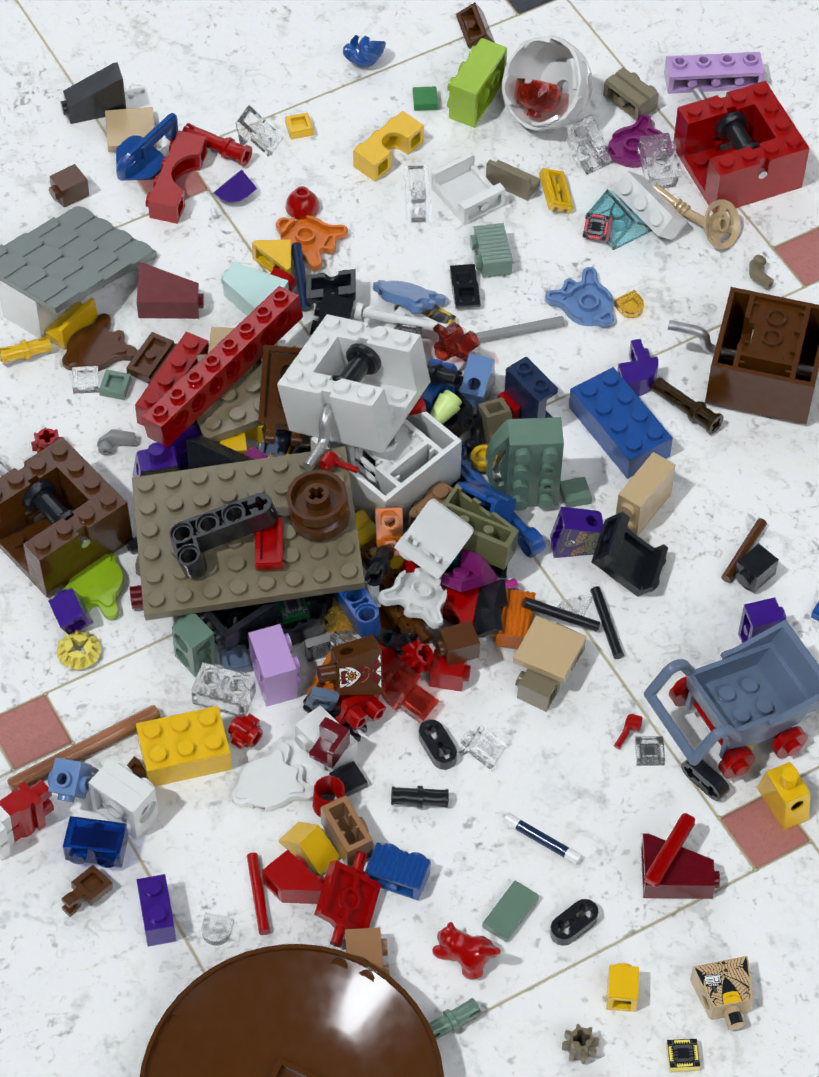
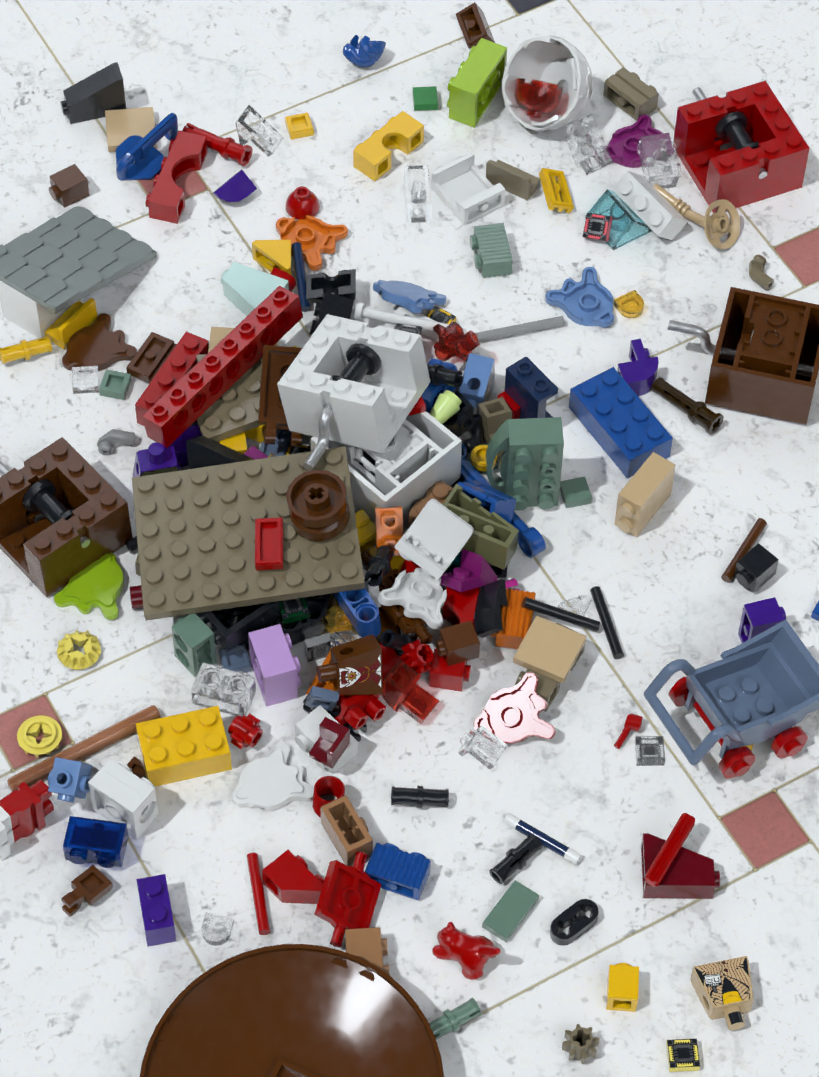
(31, 728): none -> light yellow gear
(44, 438): red gear -> none
(70, 611): dark purple brick -> none
(167, 295): dark red slope -> none
(254, 515): black beam -> none
(312, 845): yellow slope -> none
(331, 459): red hand -> none
(351, 778): black tile -> none
(433, 747): black beam -> none
(464, 286): black slope -> none
(515, 711): none -> tile
(515, 859): none -> black pin
(575, 532): dark purple torso -> none
(628, 556): black panel -> none
(706, 779): black beam -> none
(713, 71): lavender brick -> none
(783, 790): yellow torso -> none

